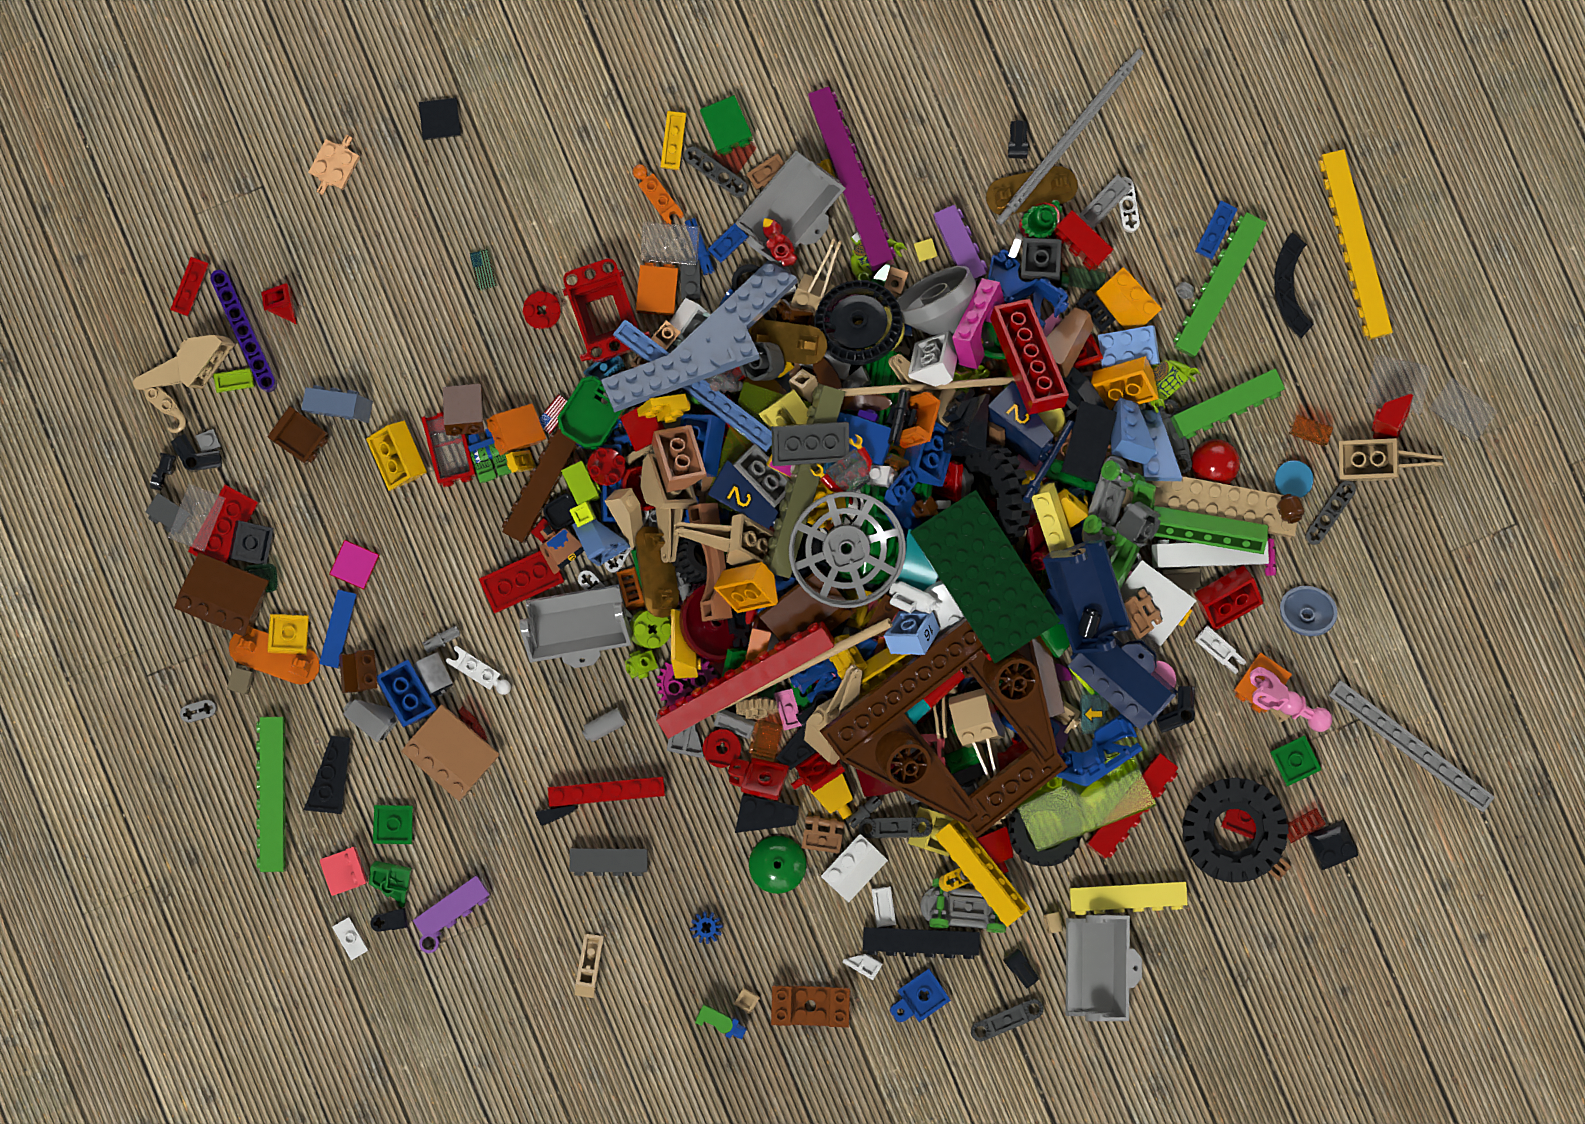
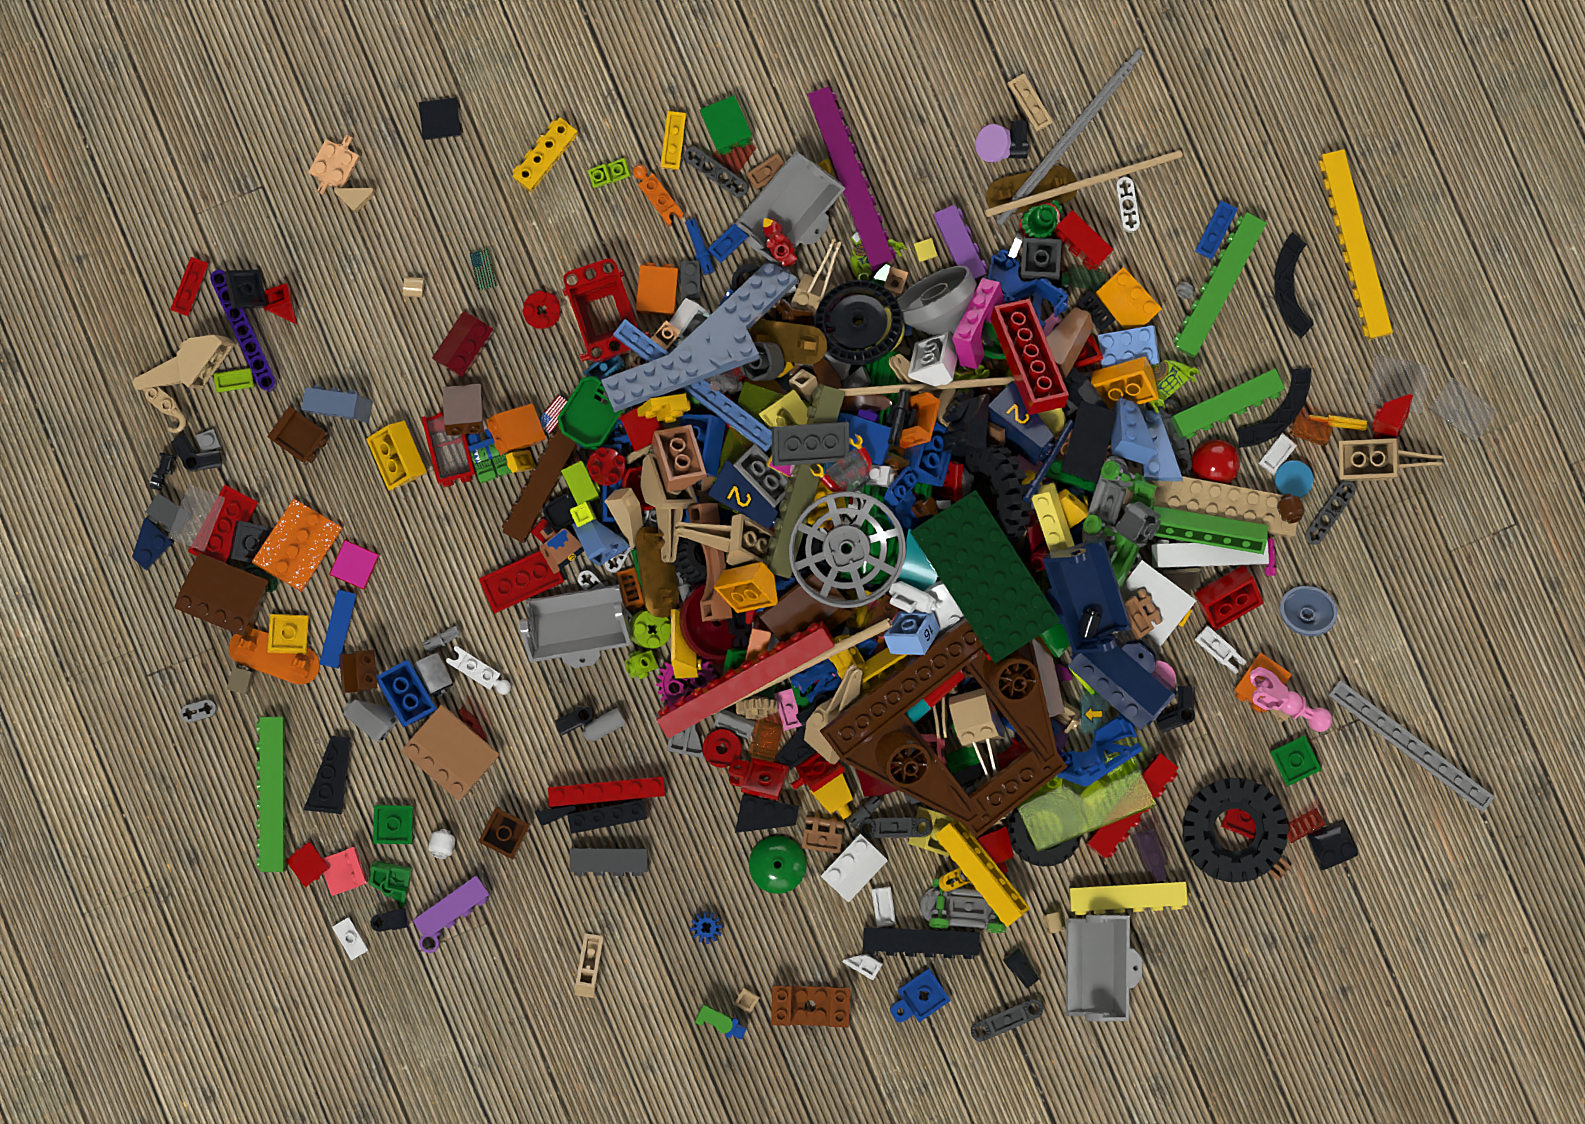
(150, 545): none -> dark blue wing
(245, 289): none -> black plate
(297, 545): none -> orange plate
(307, 864): none -> red piece
(355, 197): none -> tan slope
(413, 287): none -> tan brick
(441, 844): none -> white head
(463, 344): none -> dark red slope
(504, 833): none -> reddish brown brick
(545, 154): none -> yellow brick
(573, 721): none -> black piece
(607, 816): none -> black brick
(609, 173): none -> lime slope
(670, 243): clear tile -> none
(993, 143): none -> lavender tile
(1030, 102): none -> tan plate
(1083, 183): none -> tan piece
(1105, 201): light grey plate -> none
(1151, 853): none -> clear purple brick
(1277, 454): none -> white tile
(1283, 416): none -> black tile
(1342, 422): none -> yellow axle

